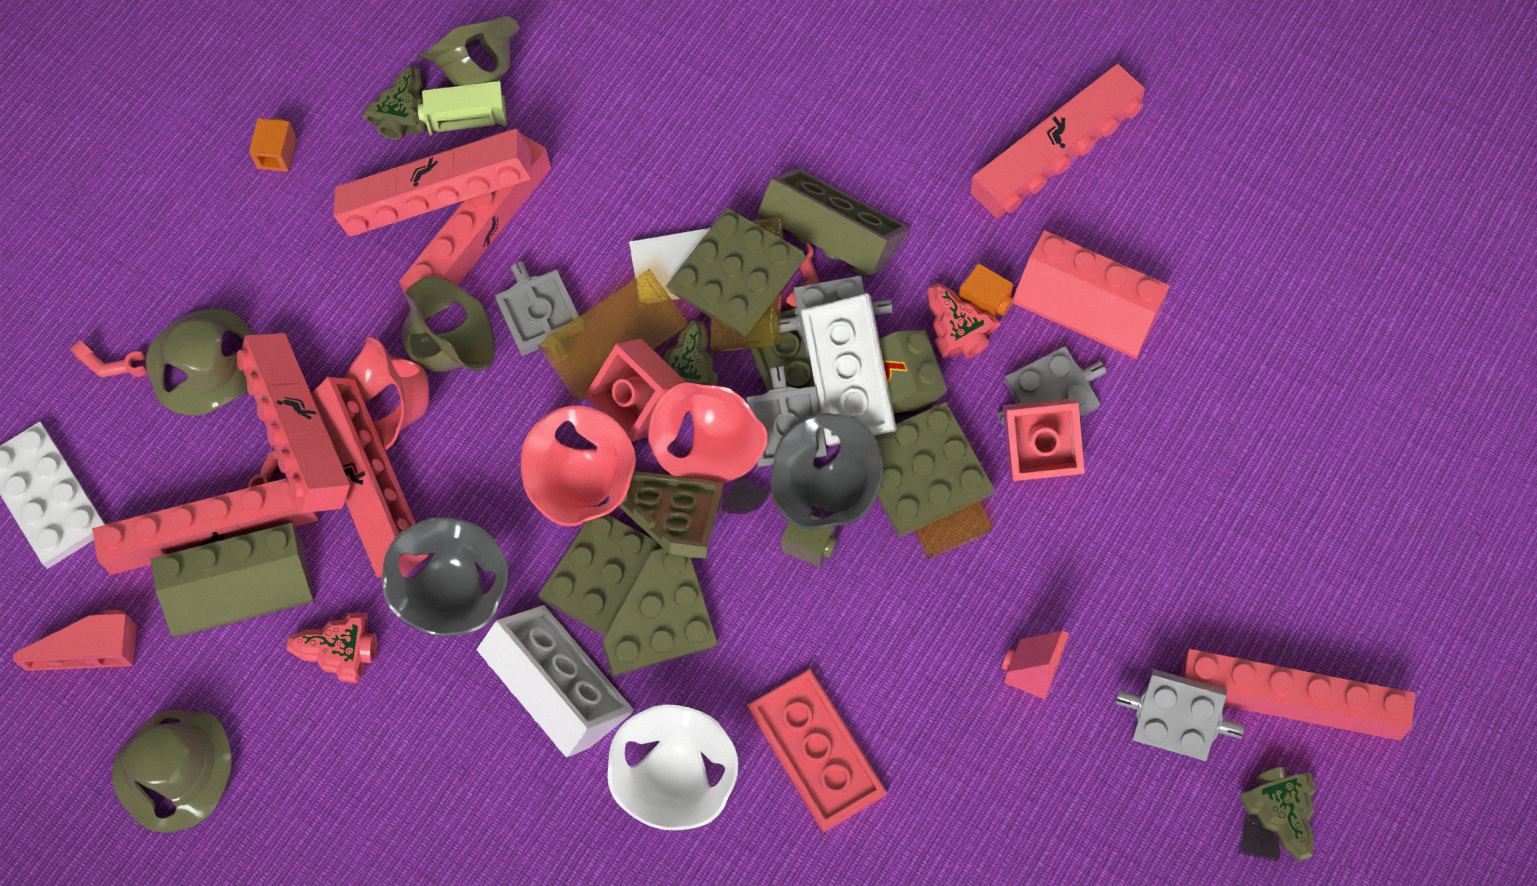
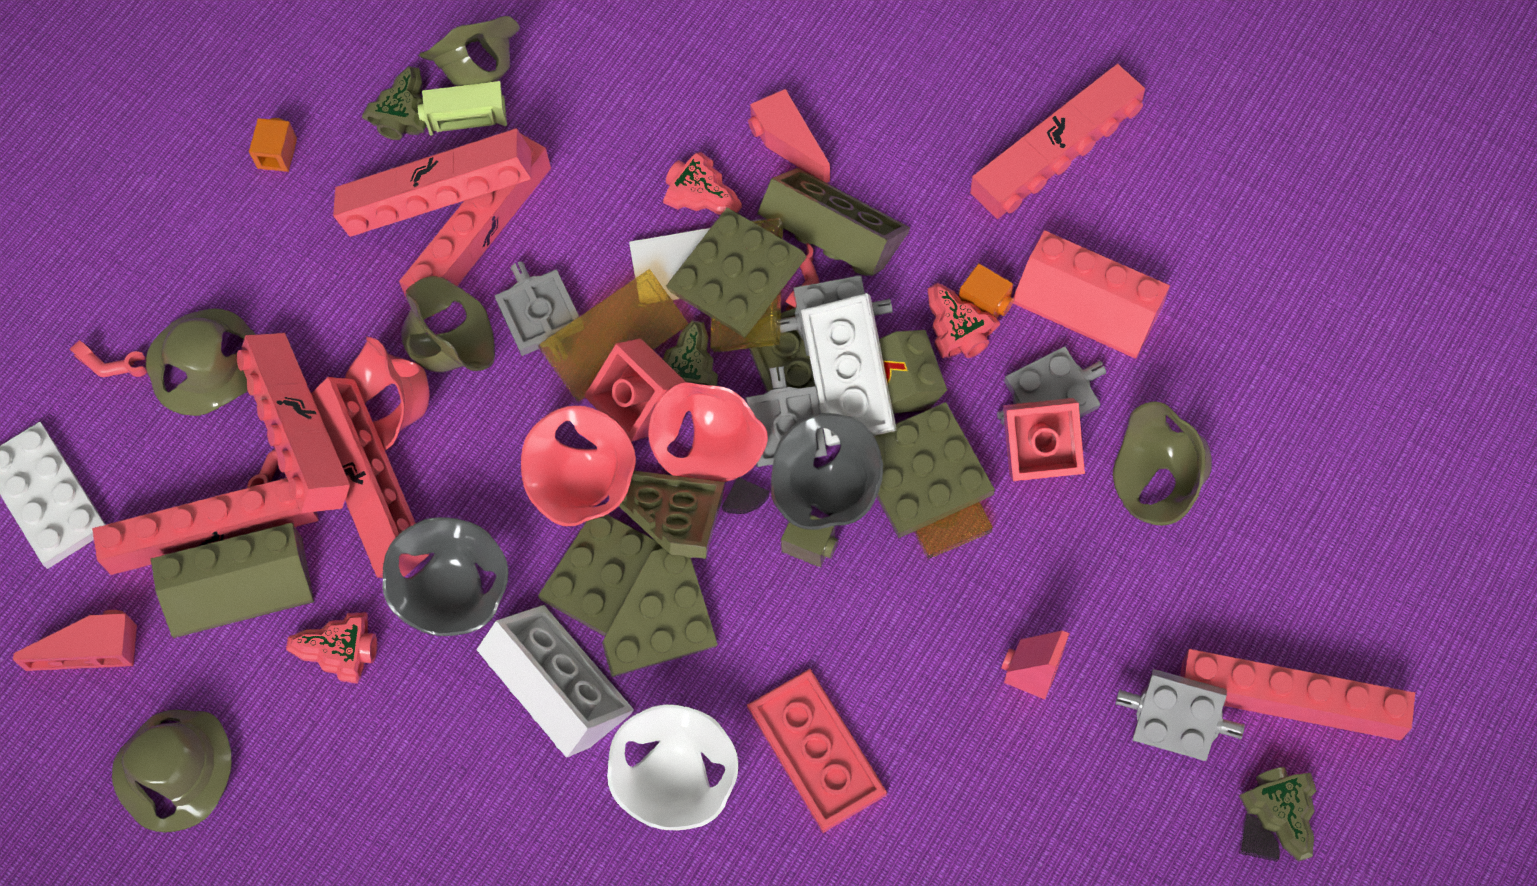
(699, 186): none -> coral rock
(787, 134): none -> coral slope
(1155, 446): none -> olive piece

